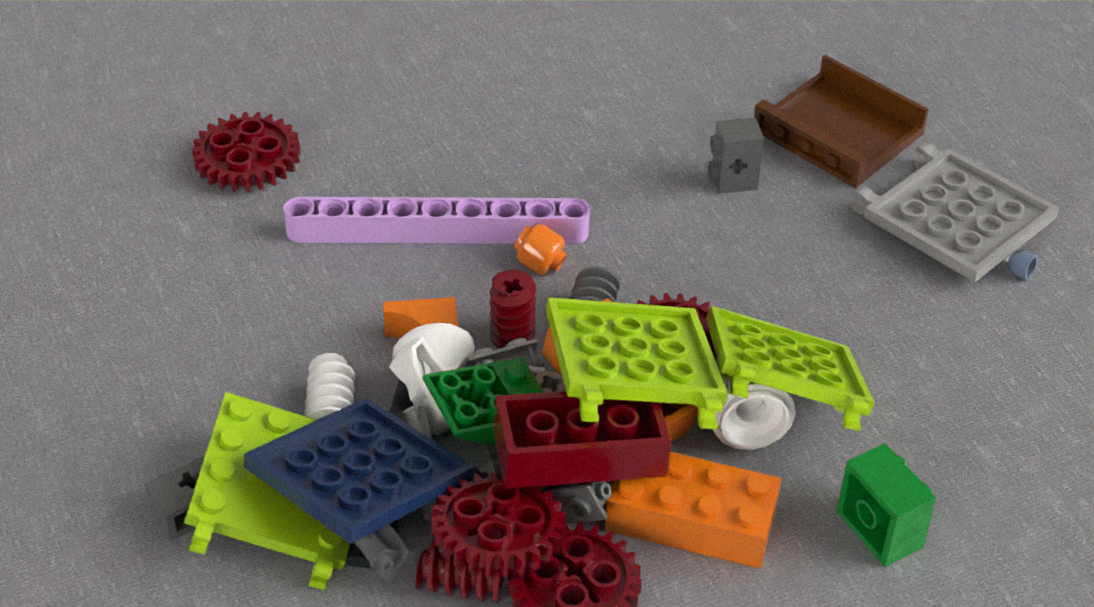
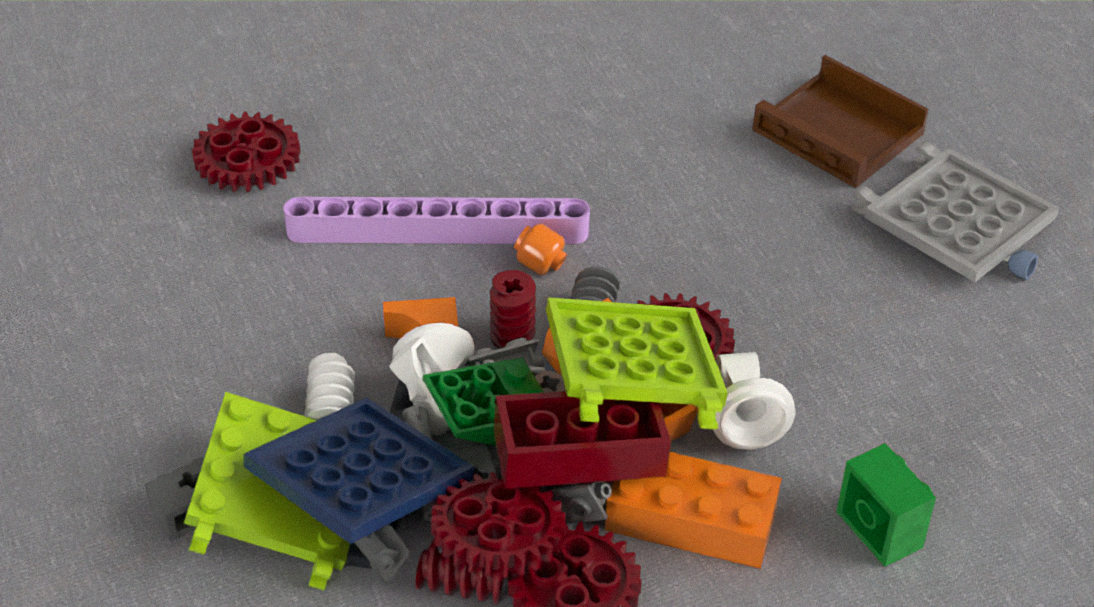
(736, 155): dark grey brick -> none
(788, 362): lime plate -> none

